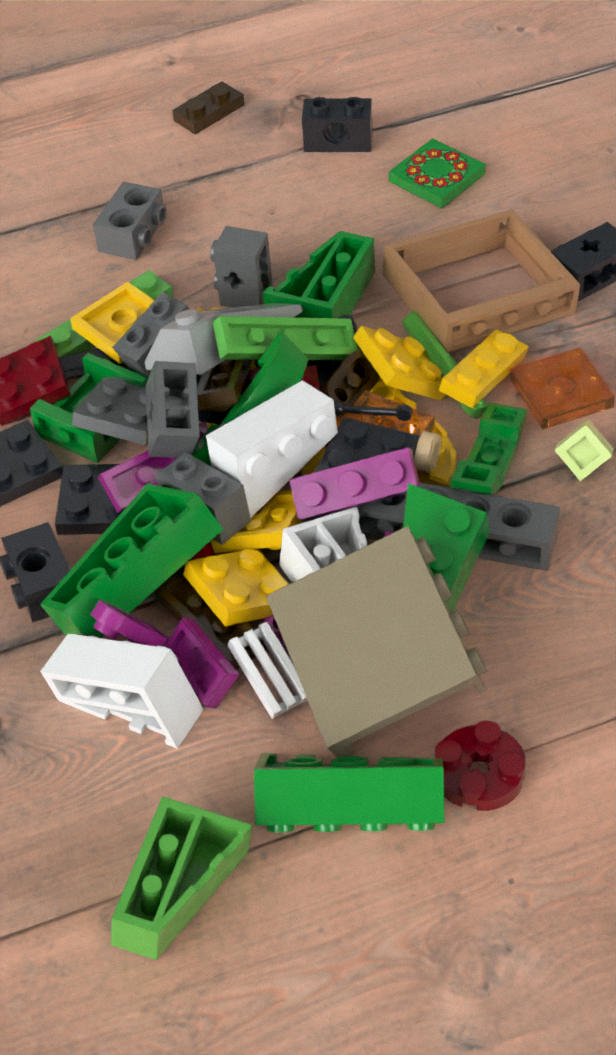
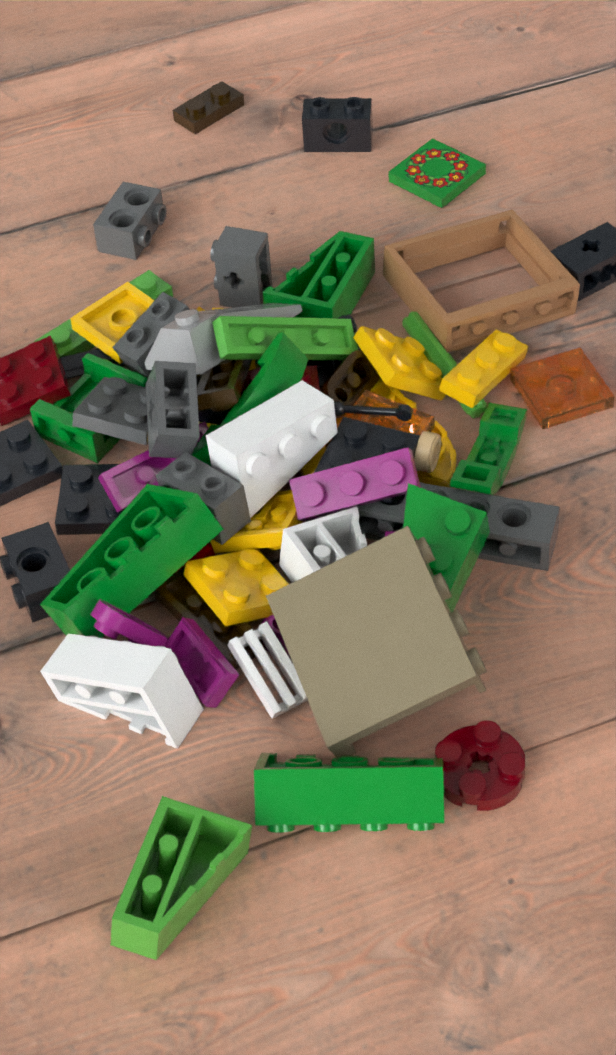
(584, 449): yellowish green panel -> none

